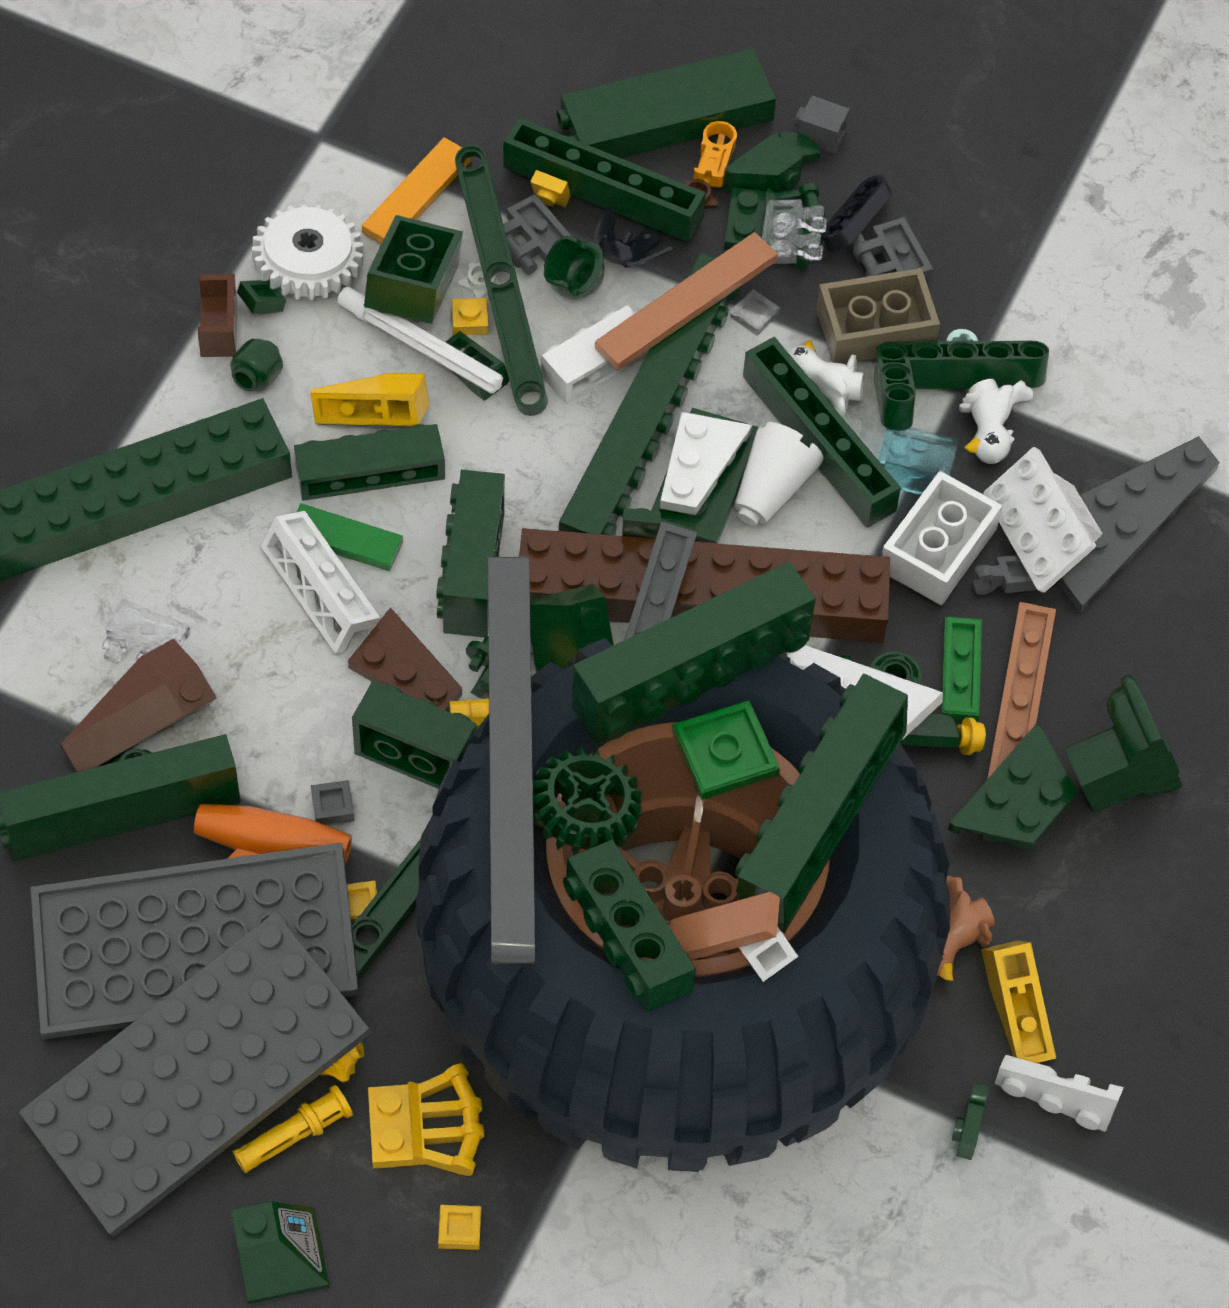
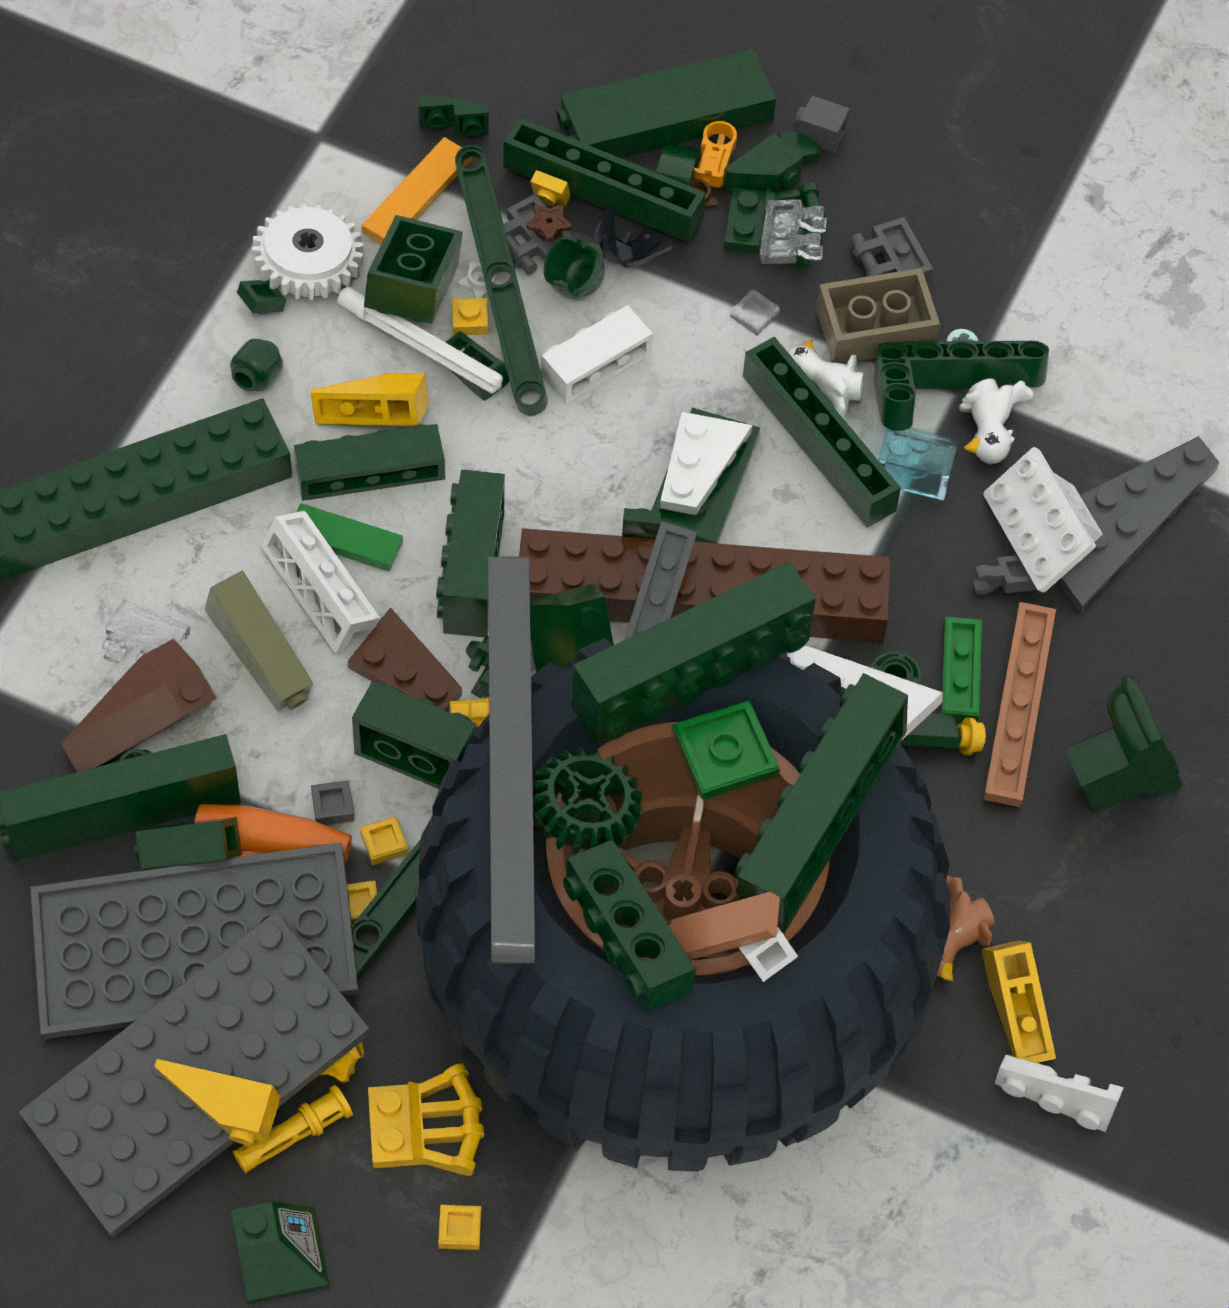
(187, 843): none -> dark green brick
(218, 315): reddish brown panel -> none
(234, 1103): none -> yellow slope
(258, 641): none -> olive slope
(384, 840): none -> yellow tile
(441, 111): none -> dark green slope
(549, 230): none -> reddish brown plate
(641, 421): dark green brick -> none
(678, 162): none -> dark green slope
(686, 301): nougat tile -> none
(774, 472): white cone -> none
(856, 212): black beam -> none
(941, 537): white brick -> none
(967, 1129): dark green plate -> none
(1020, 796): dark green wing -> none

